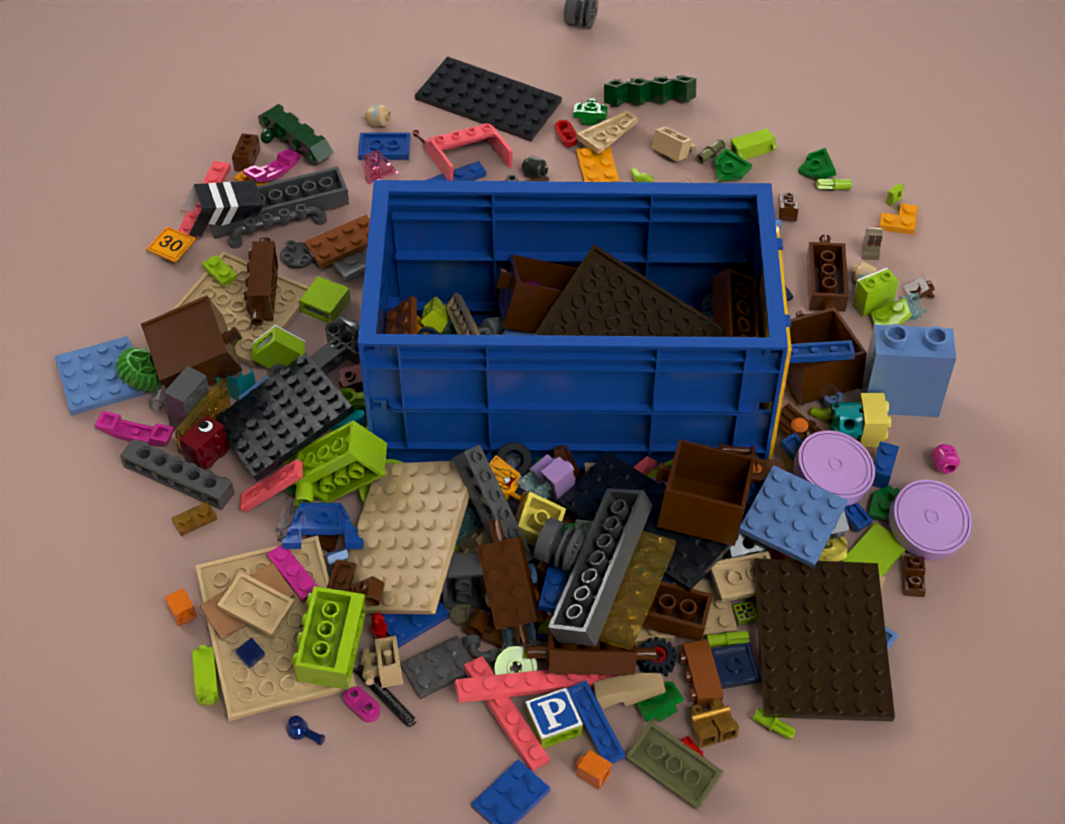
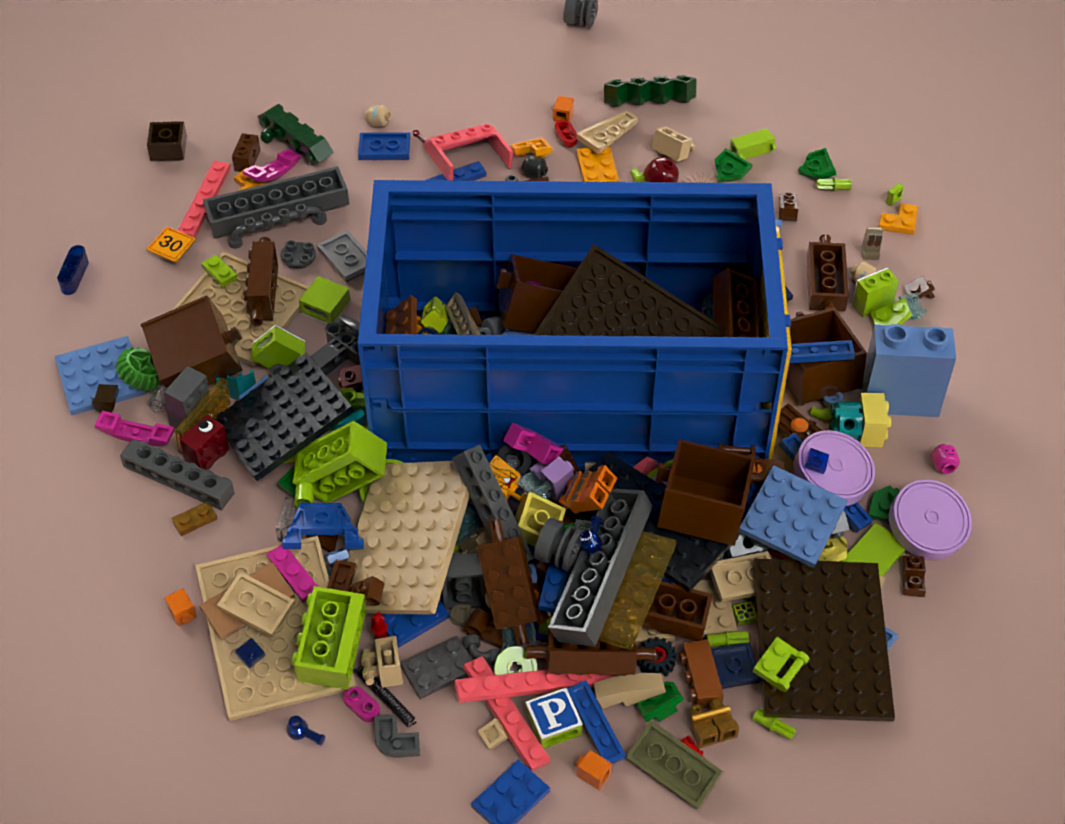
(72, 270): none -> clear blue beam
(105, 397): none -> dark brown tile
(167, 140): none -> dark brown brick
(205, 675): lime brick -> none
(223, 203): black sticker -> none
(271, 485): coral plate -> none
(339, 242): dark orange plate -> none
(377, 167): clear pink wing -> none
(395, 744): none -> dark grey plate
(476, 315): none -> reddish brown panel
(488, 98): black plate -> none
(493, 734): none -> tan plate
(535, 444): none -> dark pink brick
(539, 147): none -> light orange plate
(563, 108): none -> orange brick
(587, 489): none -> orange hips
(589, 540): none -> clear blue bar
(590, 112): green plate -> none
(661, 170): none -> dark red cylinder
(710, 151): olive pin -> none
(775, 659): none -> lime plate
(816, 460): none -> clear blue plate
(884, 464): blue brick -> none

